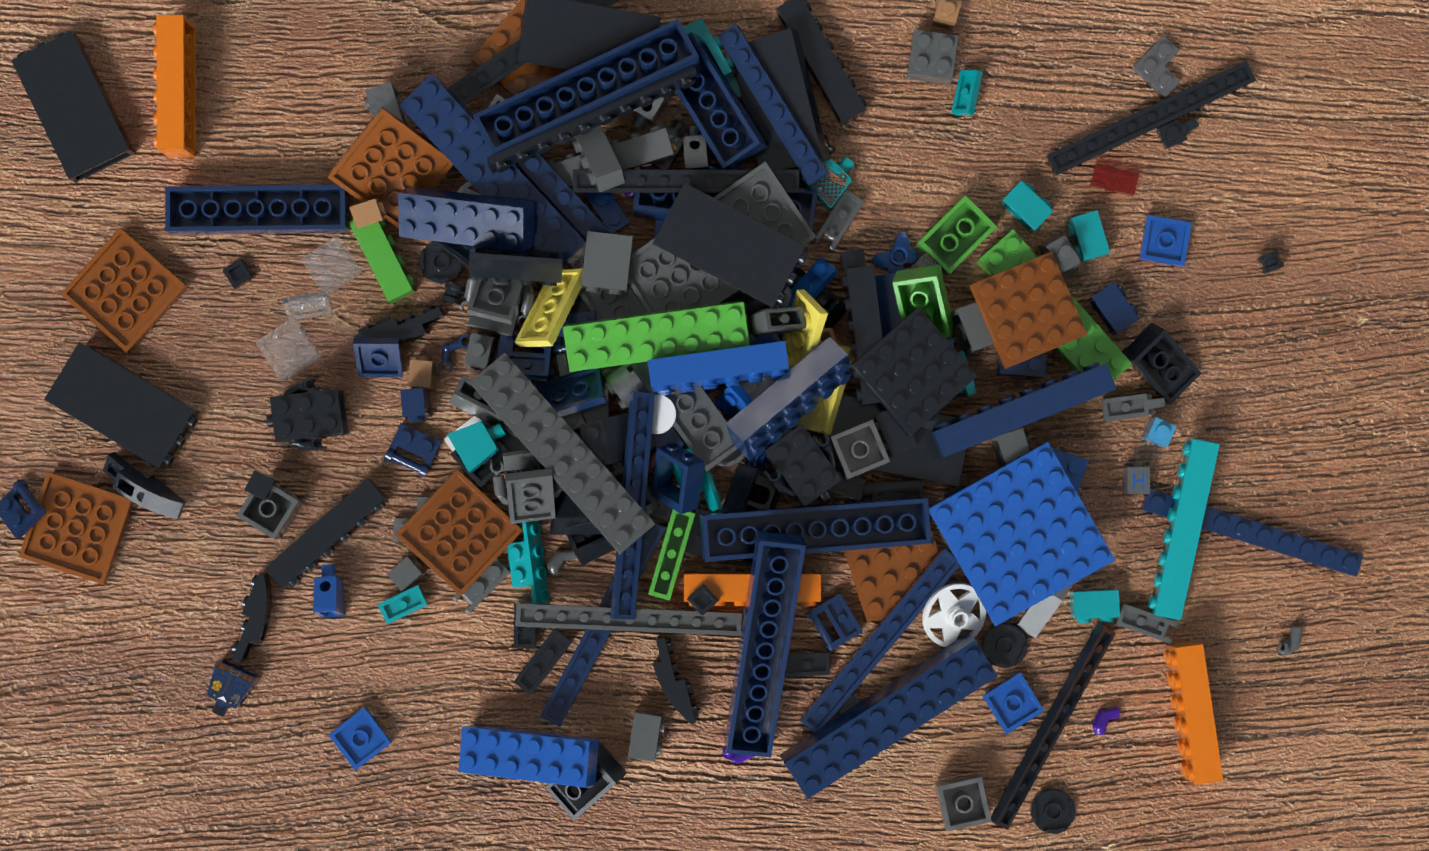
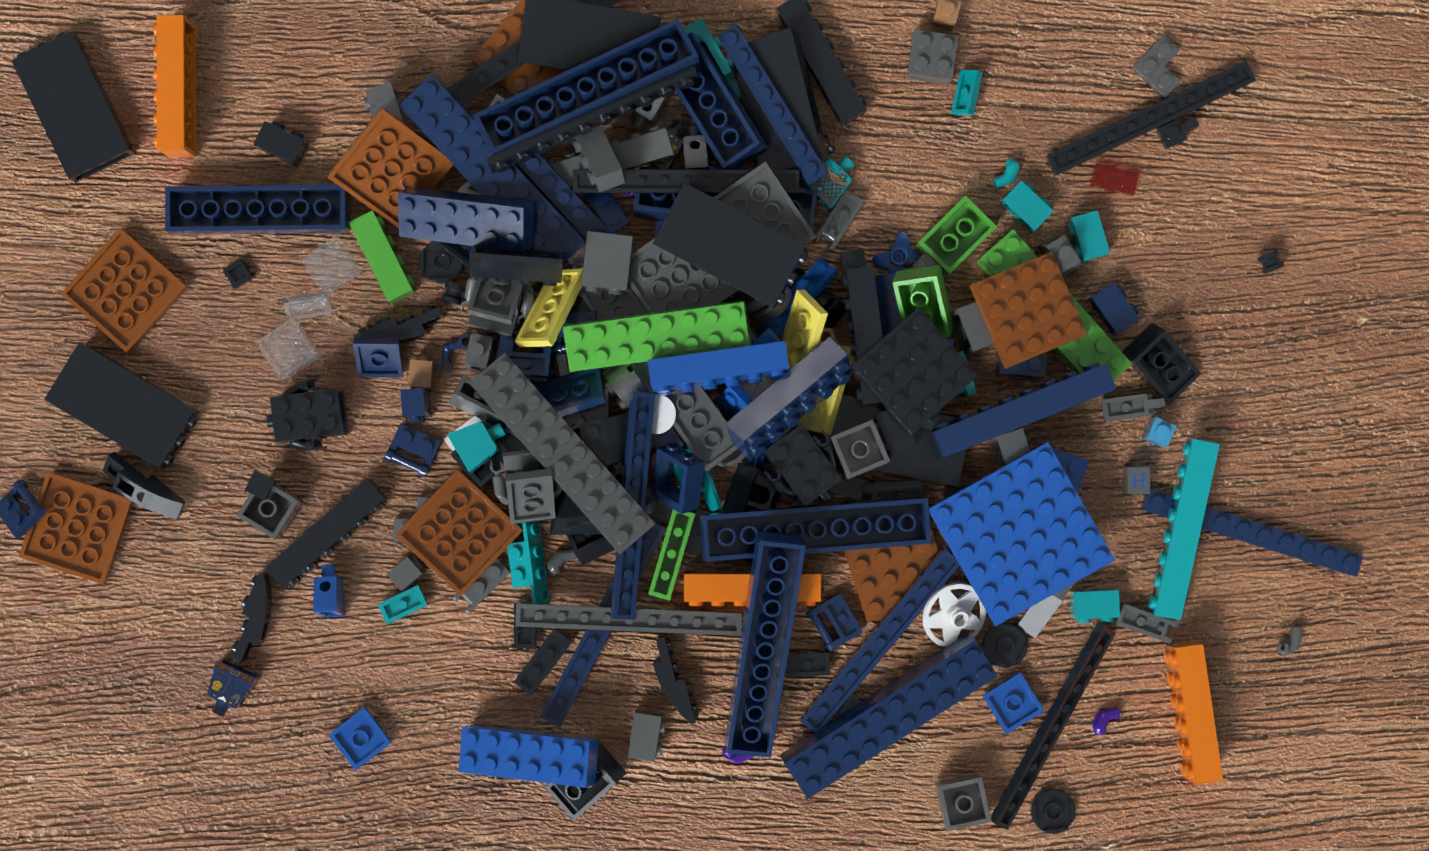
(280, 143): none -> black brick
(368, 212): medium nougat brick -> none
(702, 599): black tile -> none
(778, 320): dark grey brick -> none
(1010, 174): none -> teal arm
(1165, 241): blue plate -> none

